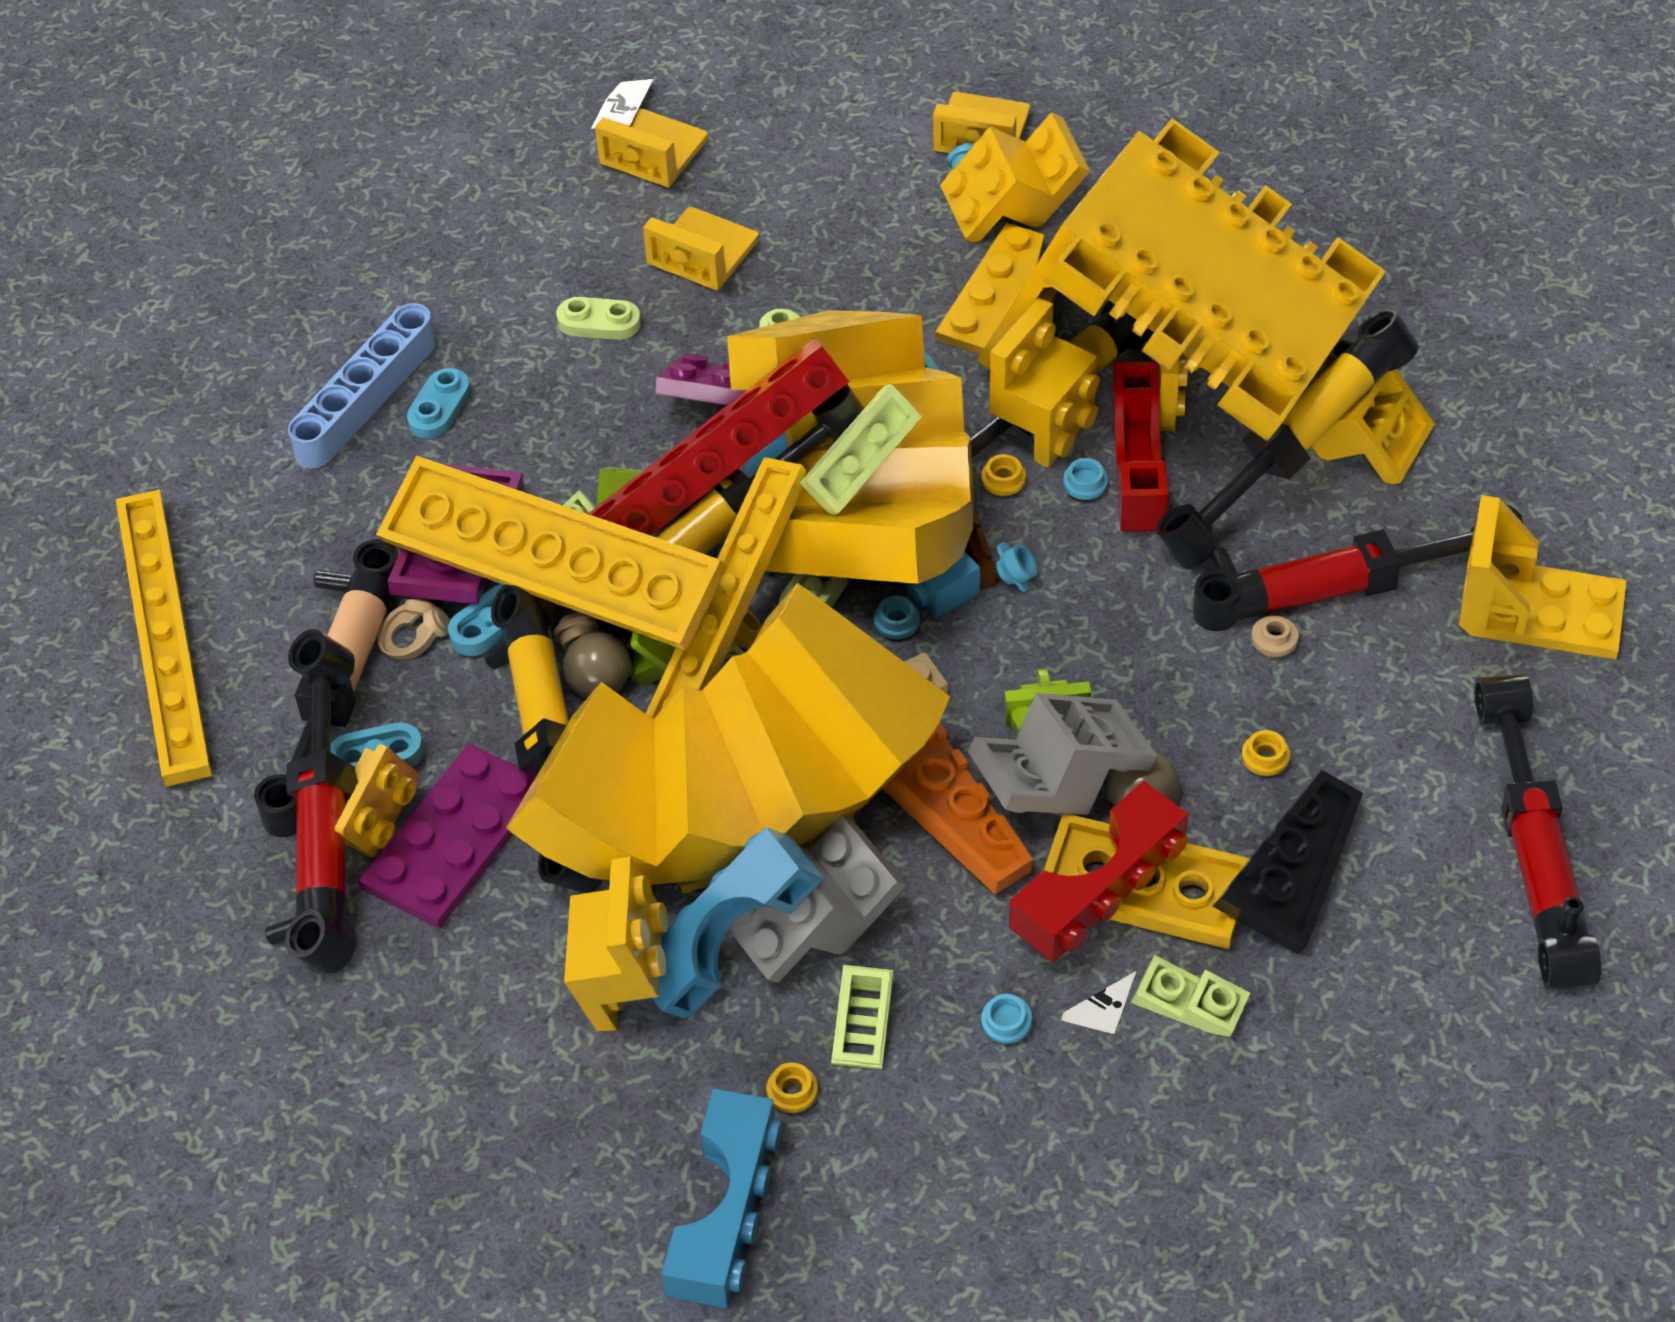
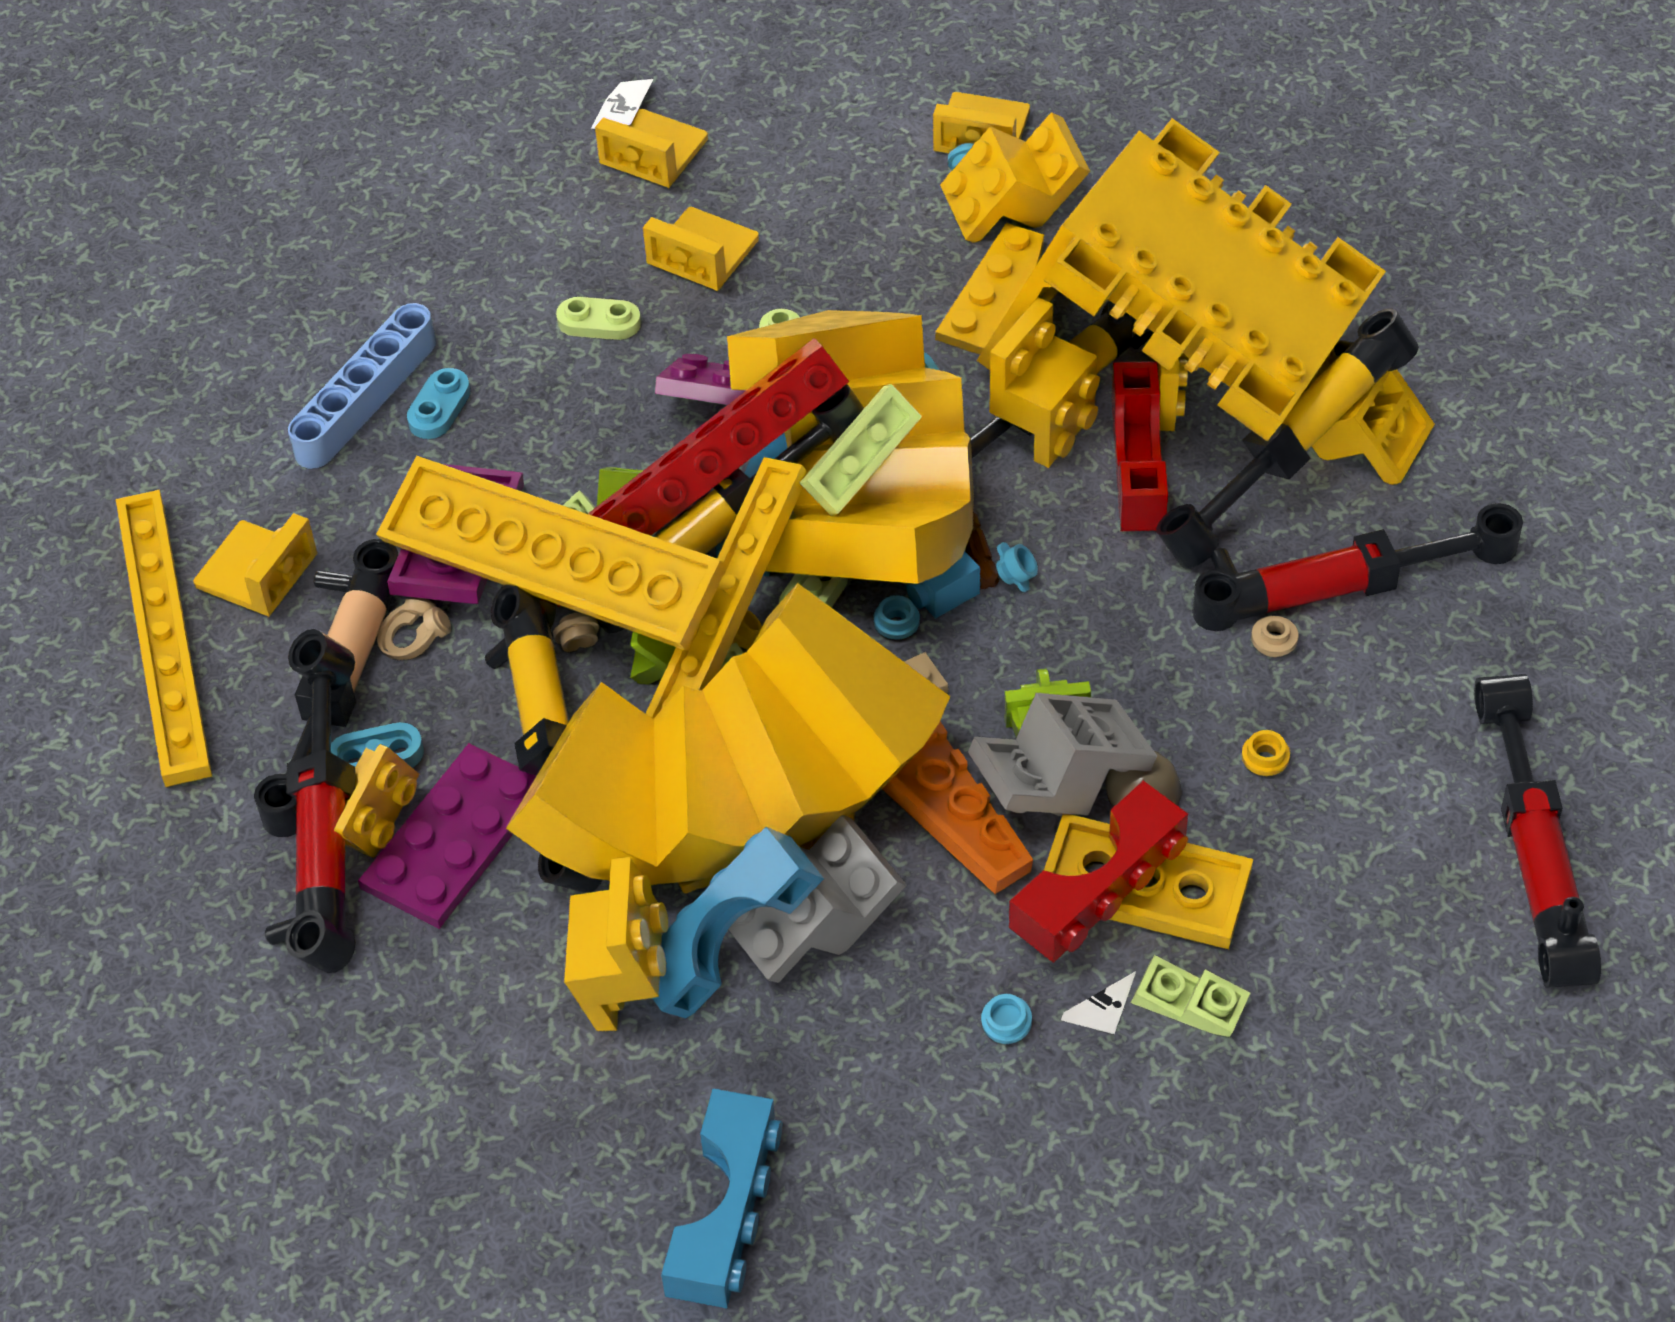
(259, 565): none -> yellow bracket
(475, 620): medium azure plate -> none
(596, 659): dark tan hair -> none
(790, 1074): yellow plate -> none
(868, 980): yellowish green slope -> none
(1003, 466): yellow plate -> none
(1085, 479): medium azure plate -> none
(1292, 868): black wing -> none
(1534, 604): yellow bracket -> none

